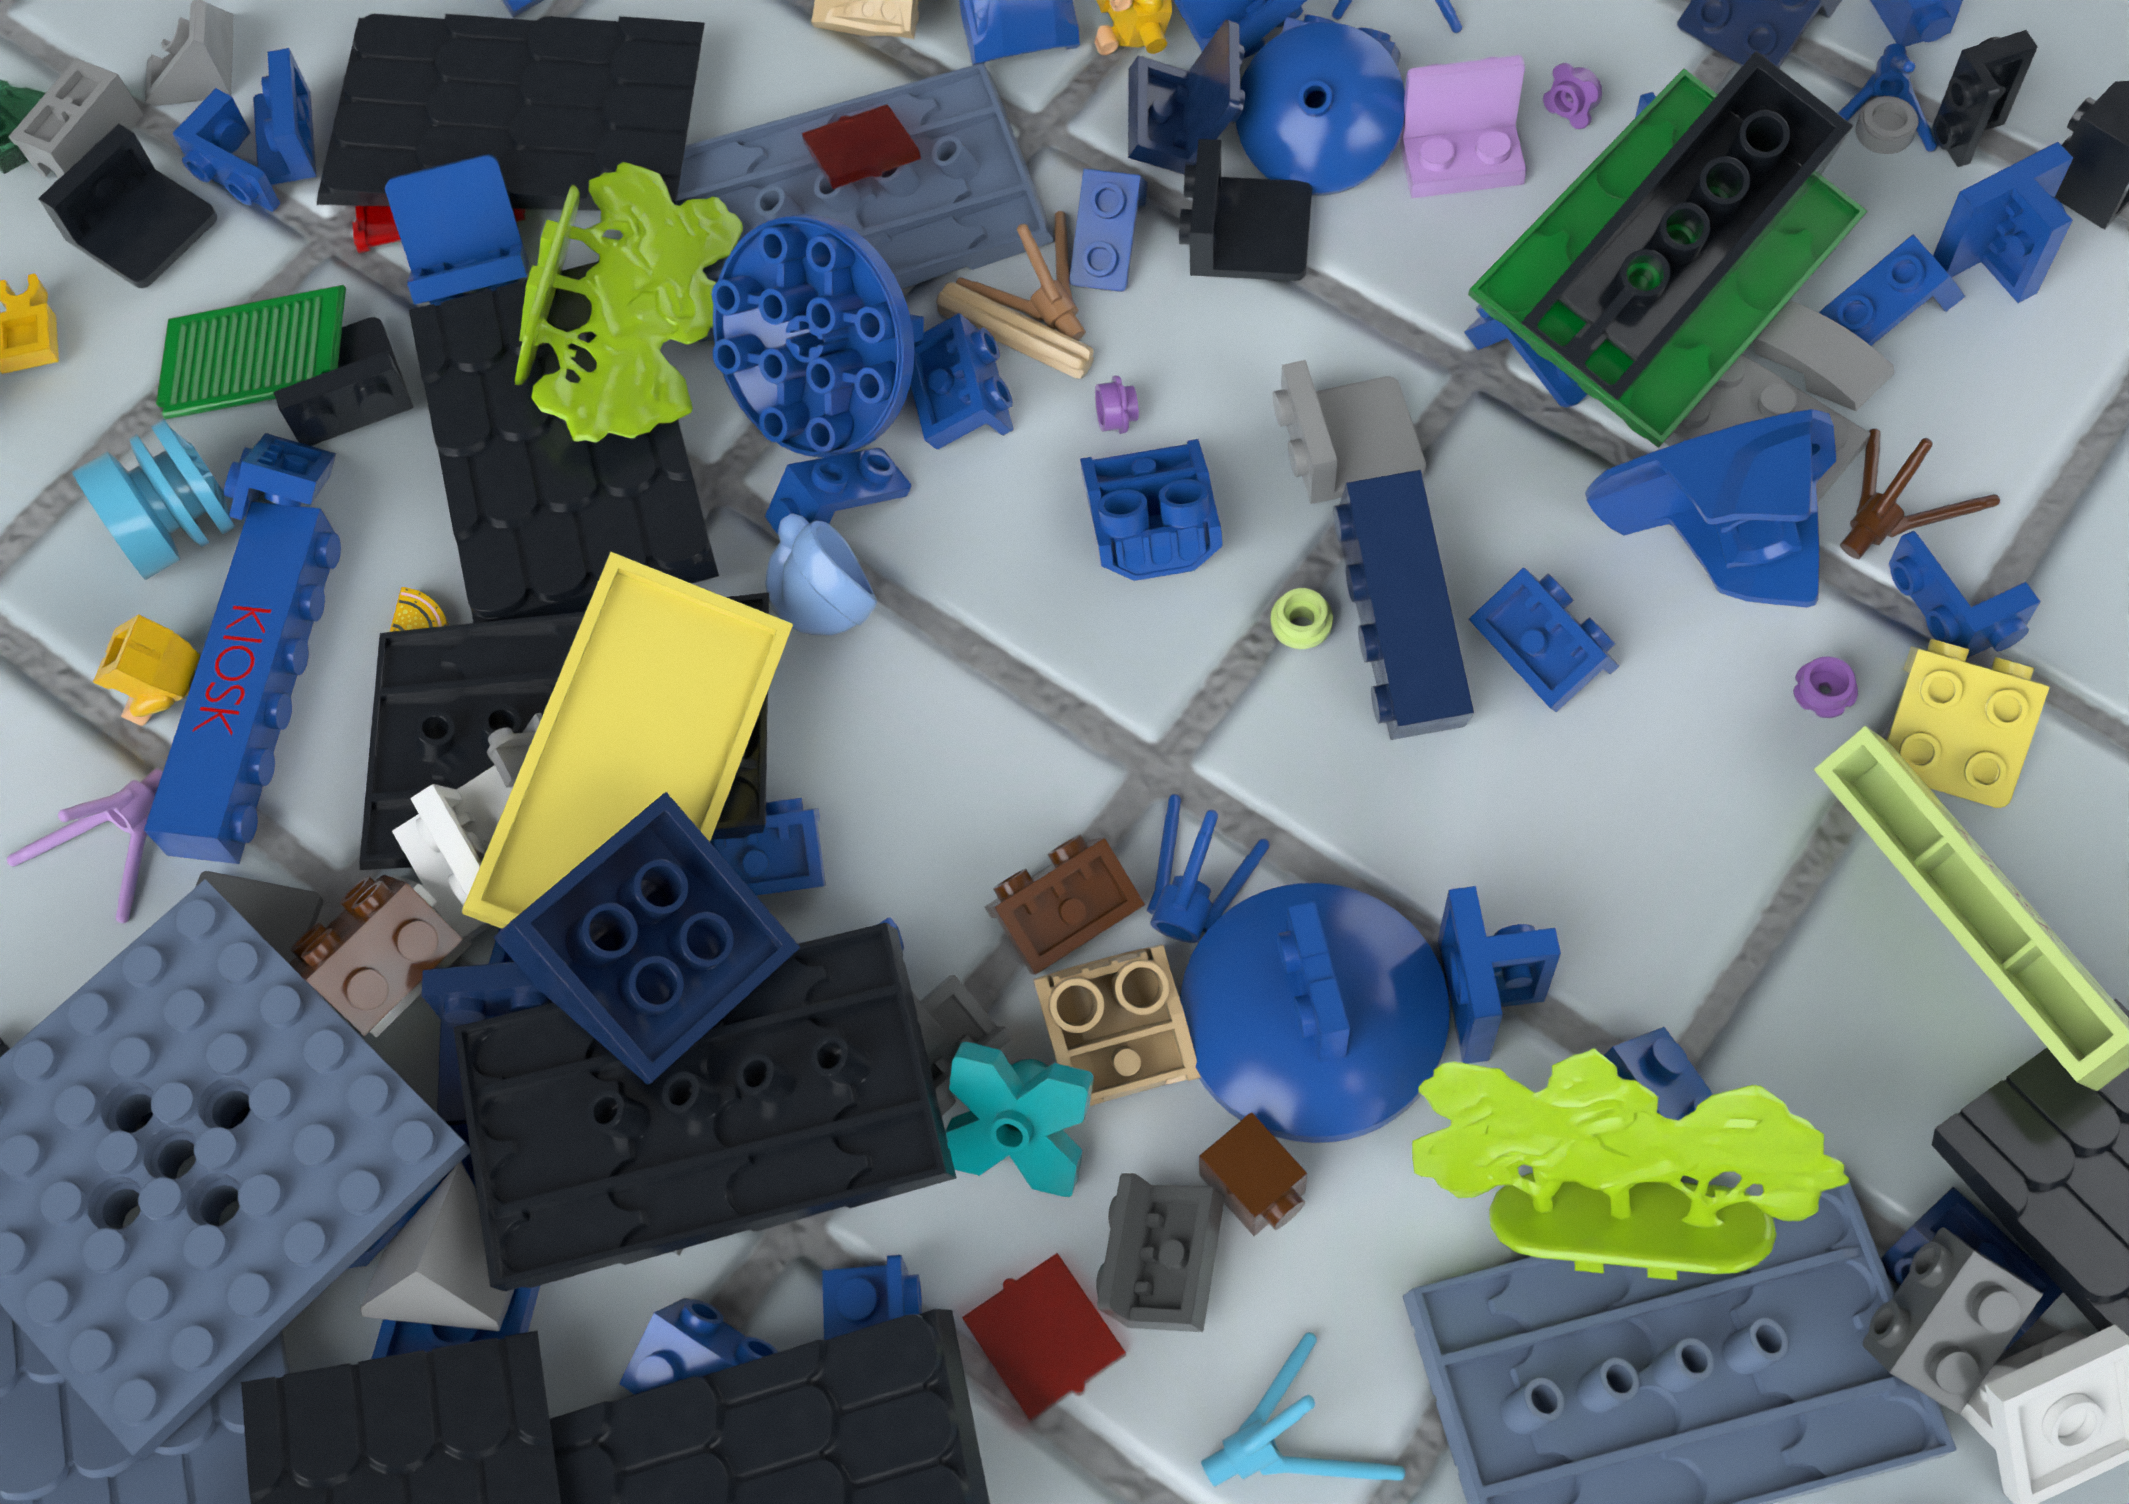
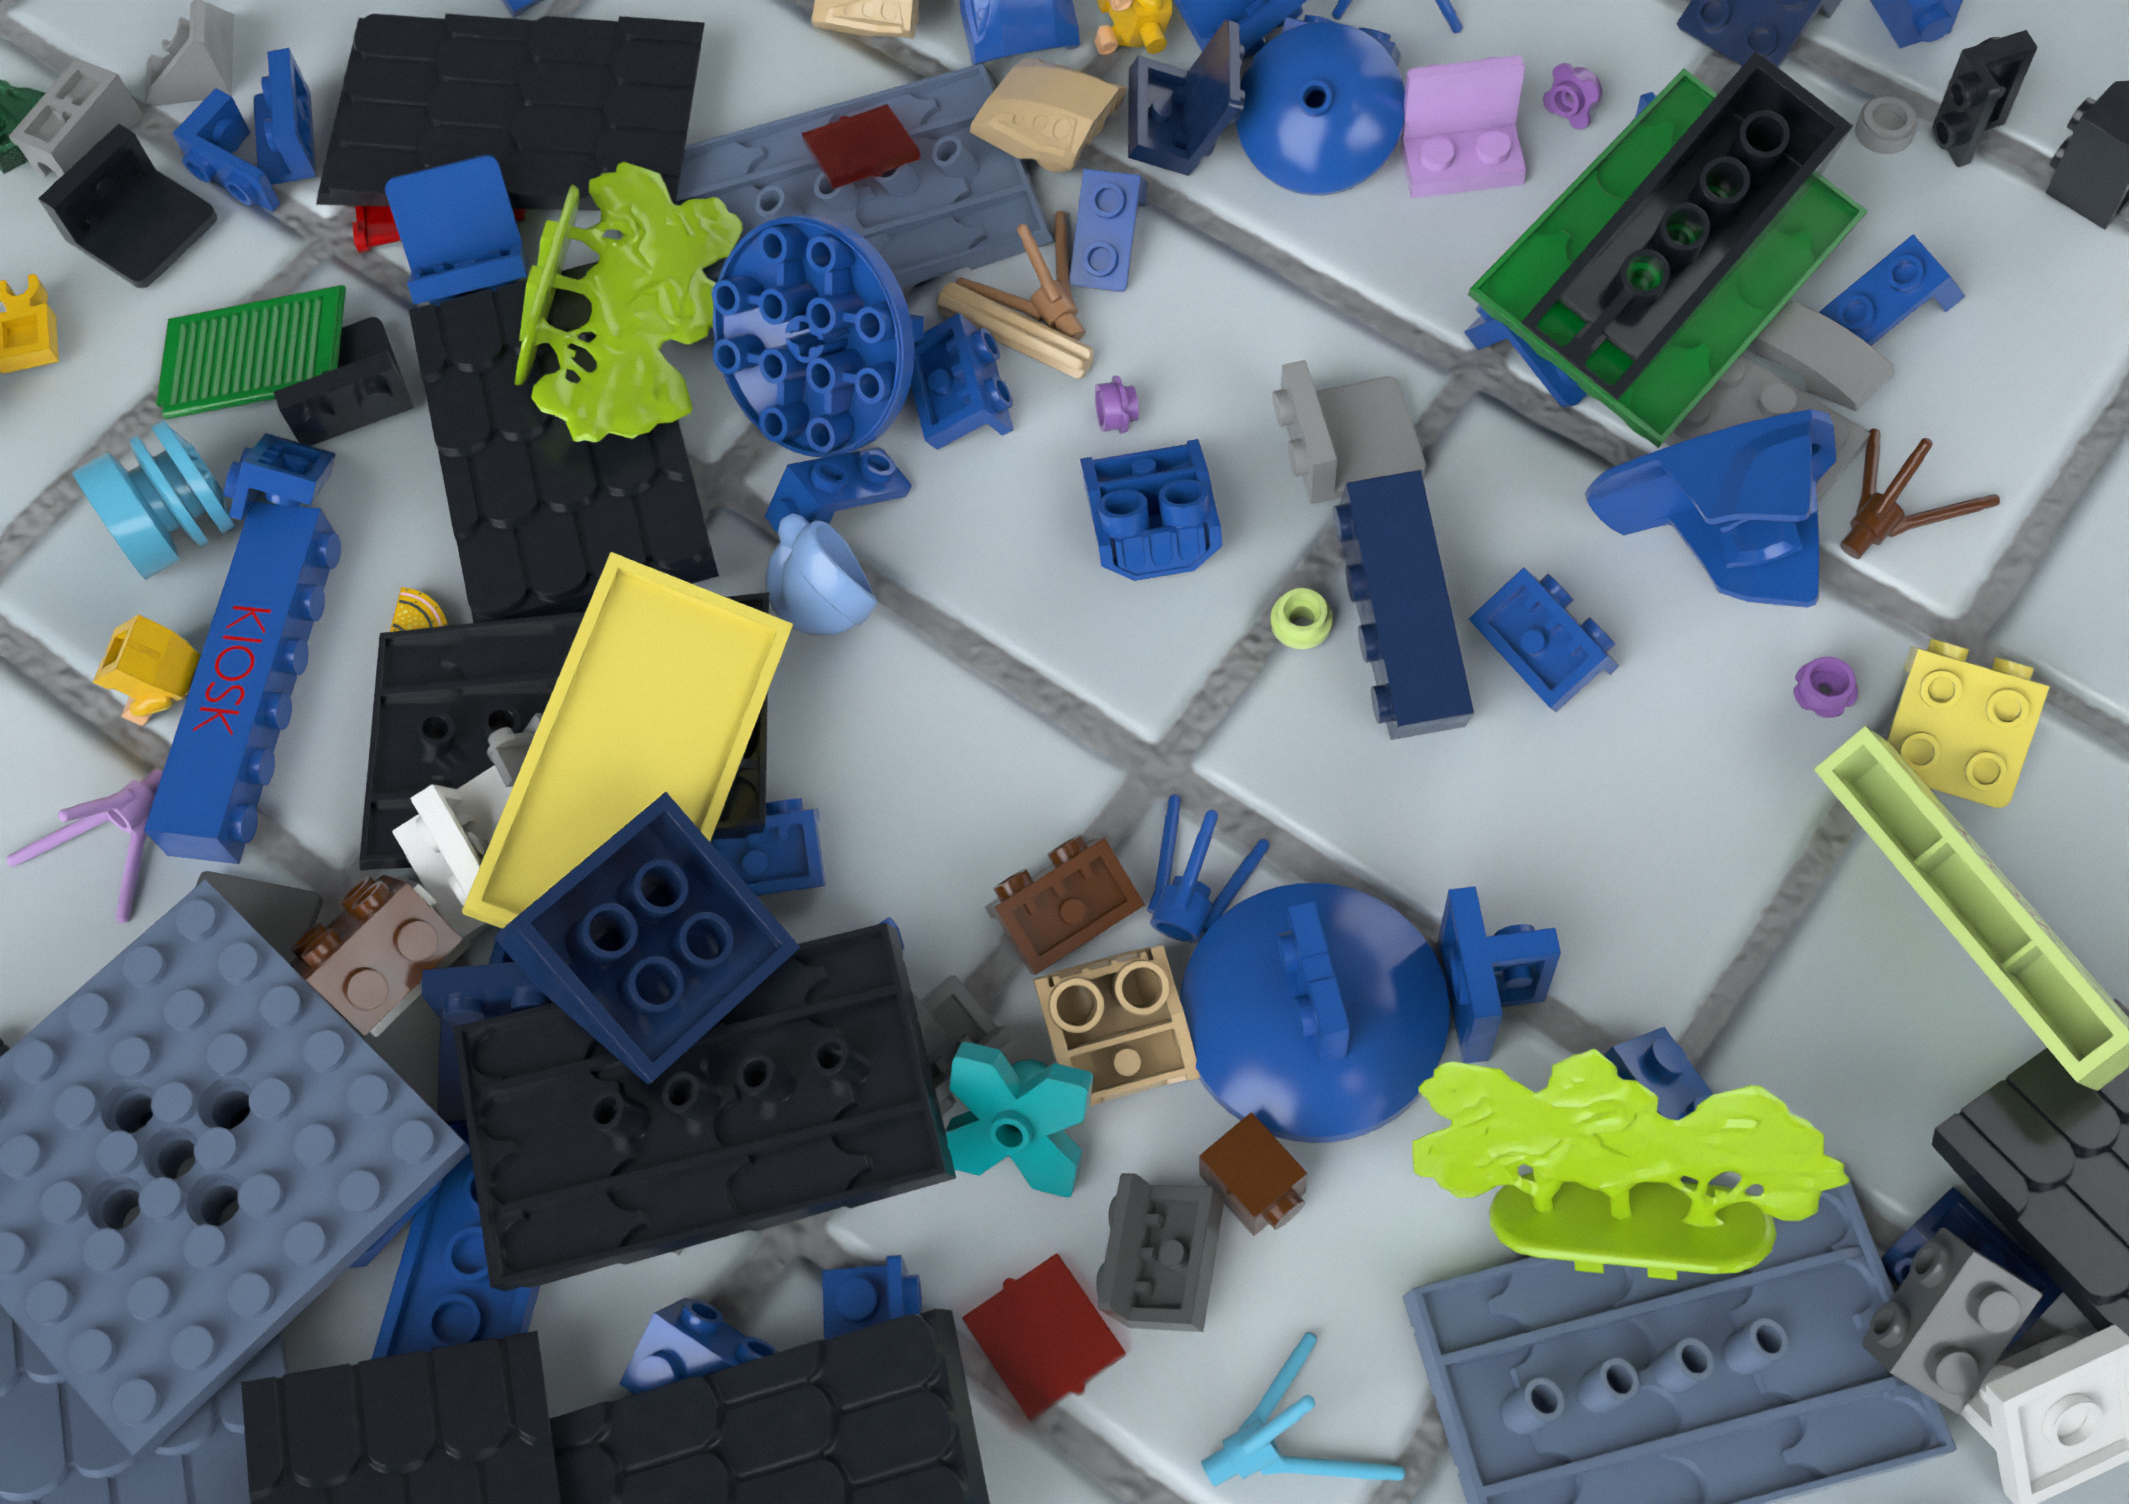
(439, 1265): light grey slope -> none
(1046, 113): none -> tan slope
(1243, 223): black bracket -> none
(1893, 80): blue plant -> none
(1949, 617): blue bracket -> none
(2010, 223): blue bracket -> none

